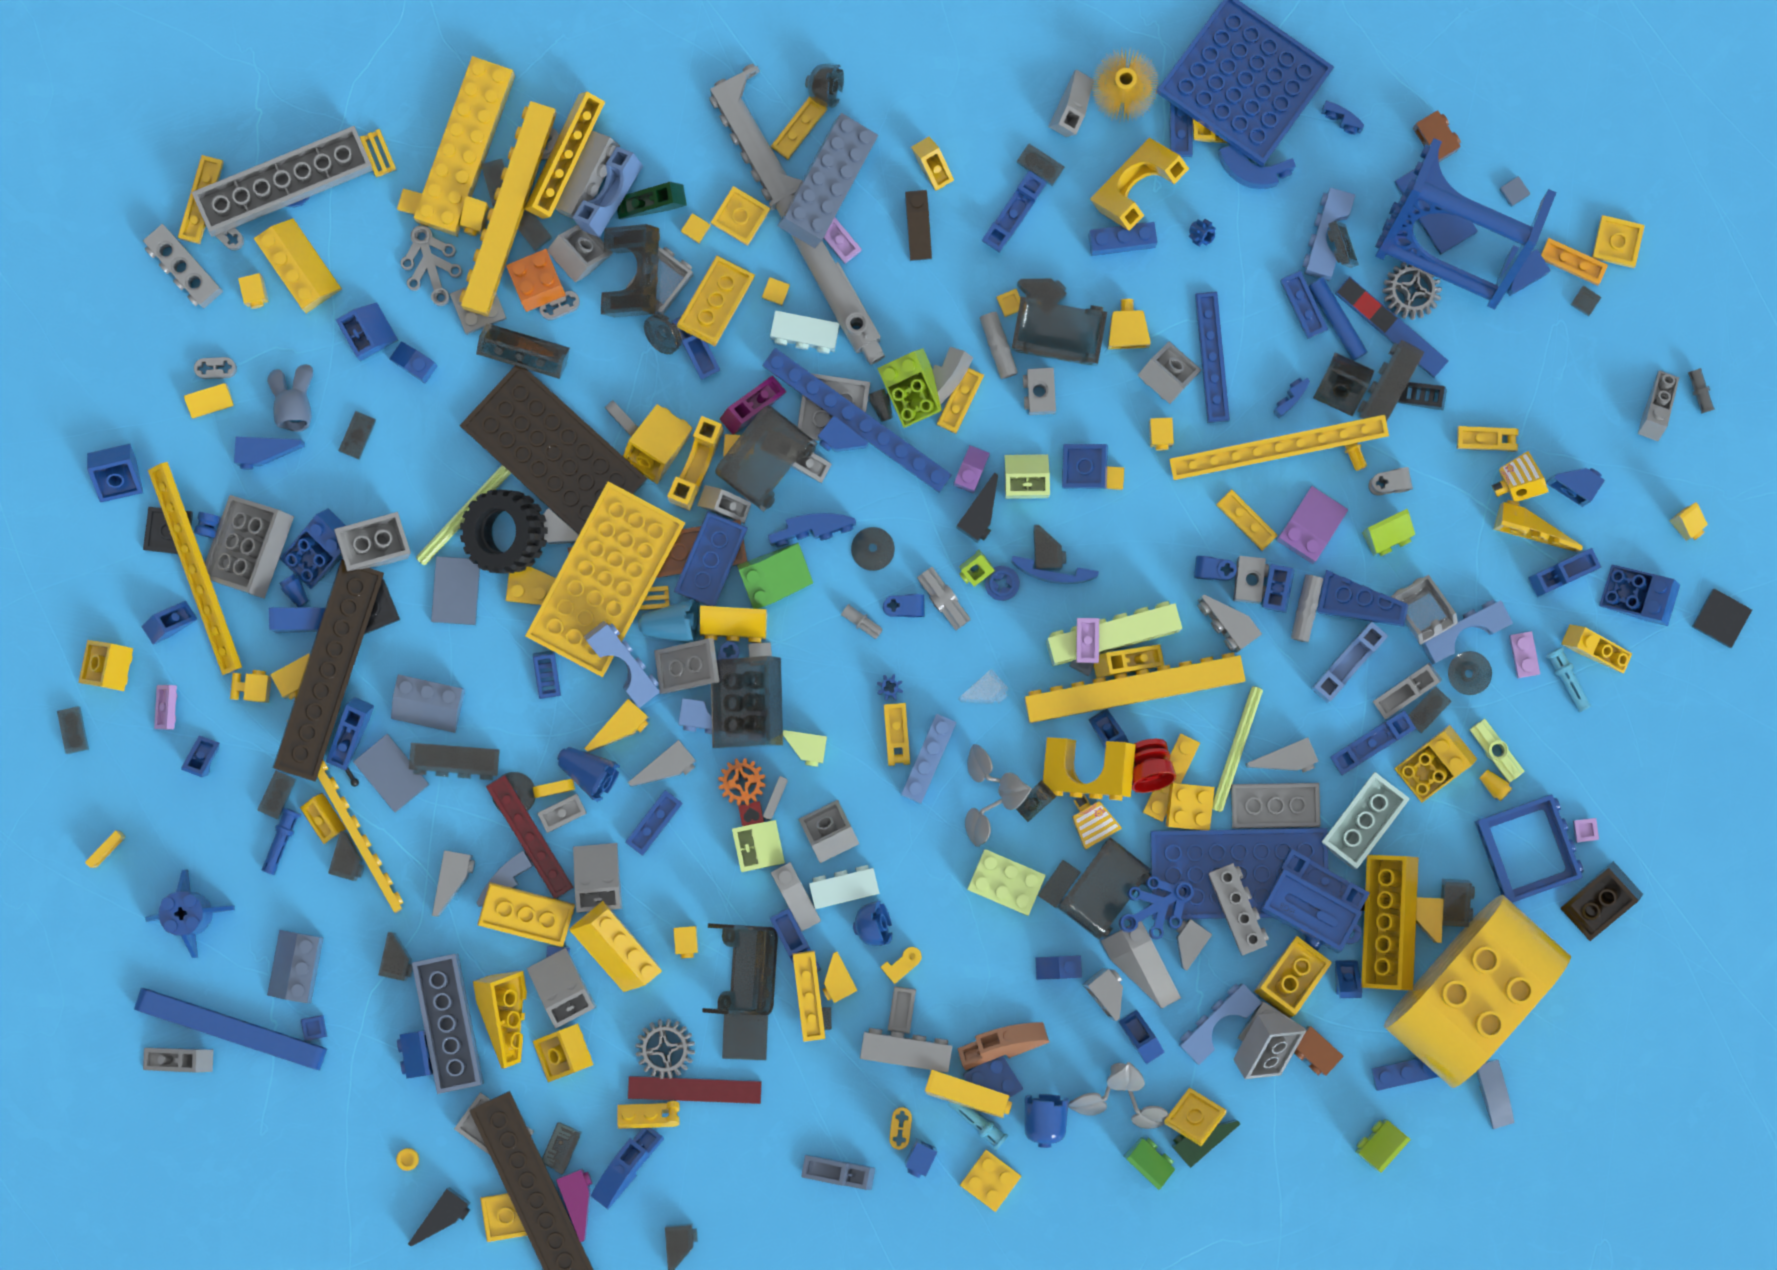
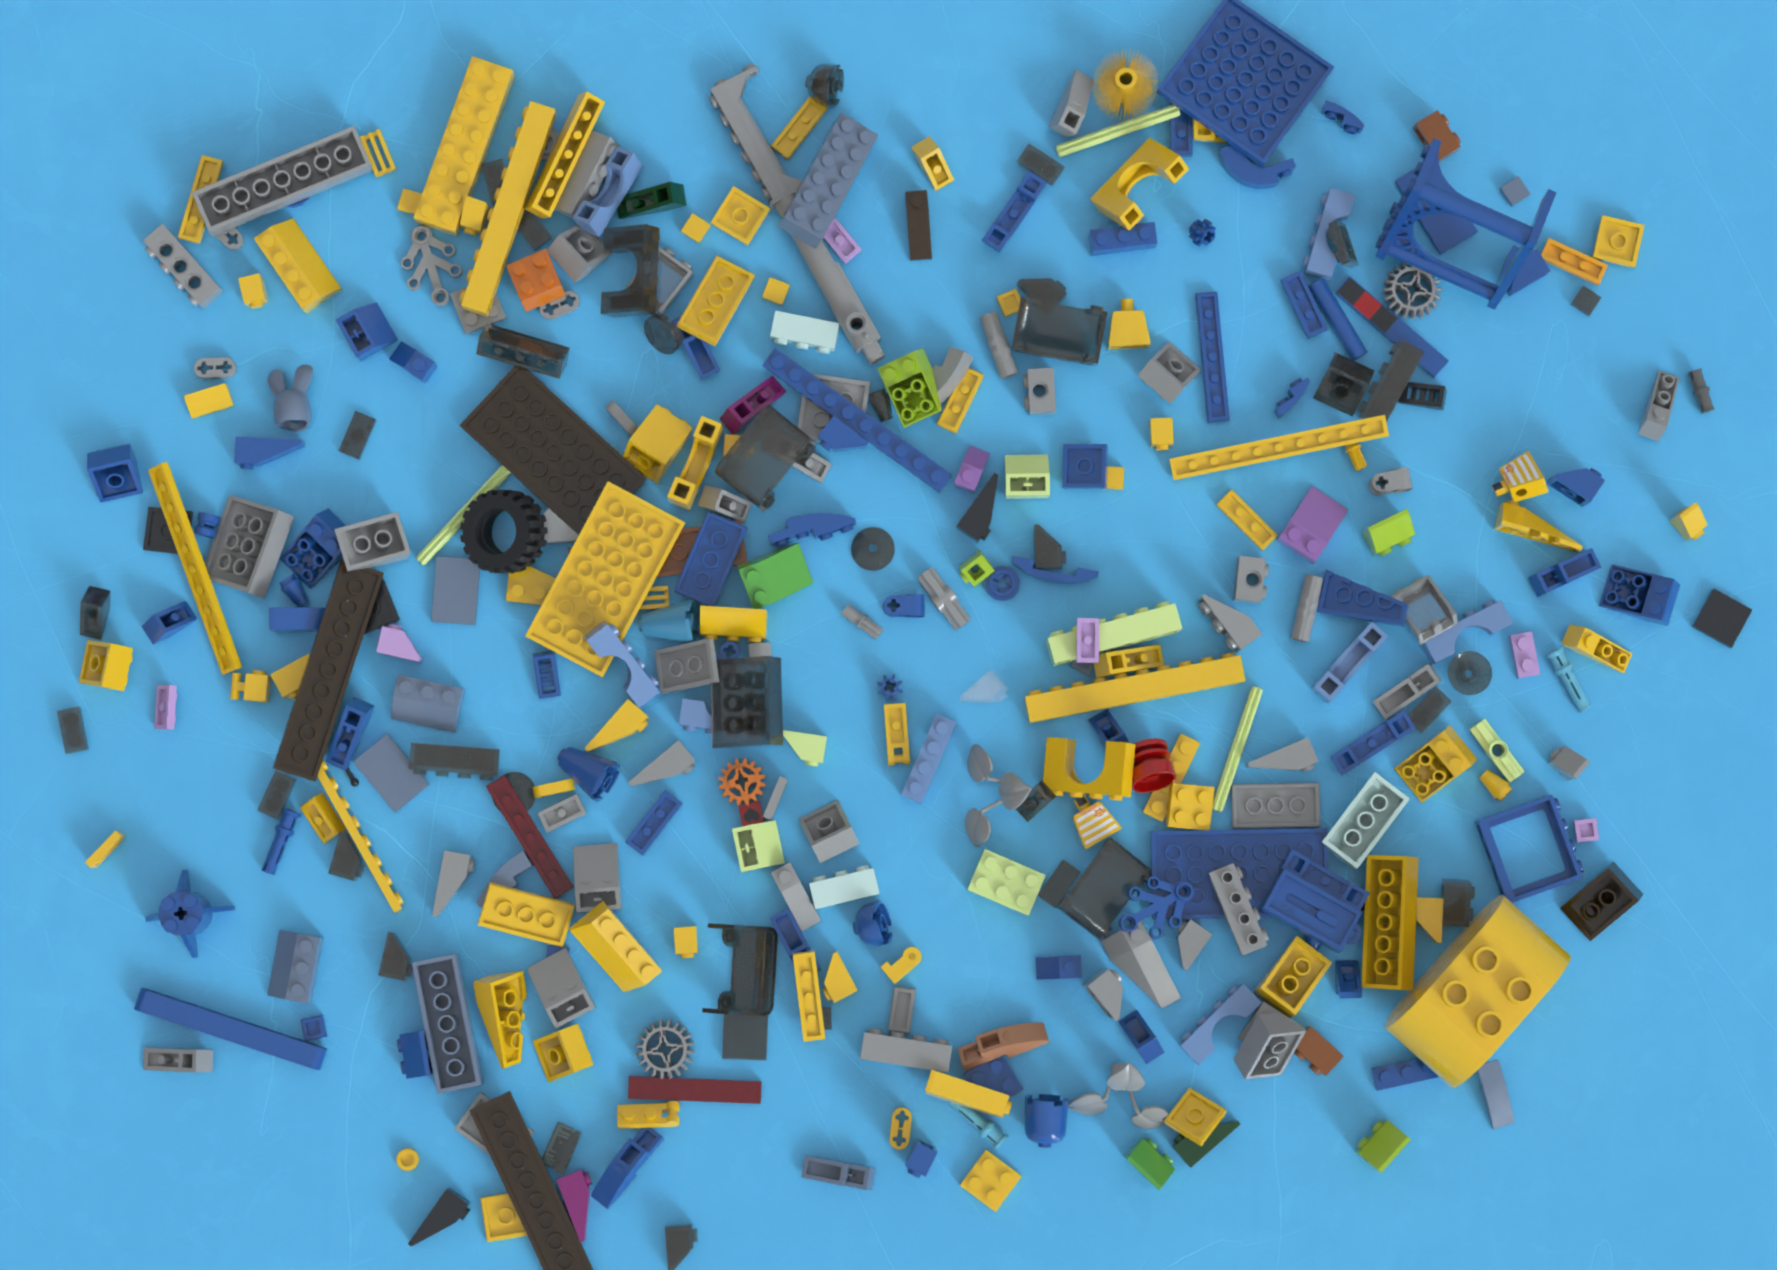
(94, 612): none -> clear smoke slope
(200, 757): blue slope -> none
(397, 644): none -> lavender slope
(1117, 130): none -> yellowish green axle
(1210, 568): blue piece -> none
(1278, 588): blue brick -> none
(1486, 438): yellow plate -> none
(1567, 762): none -> light grey slope

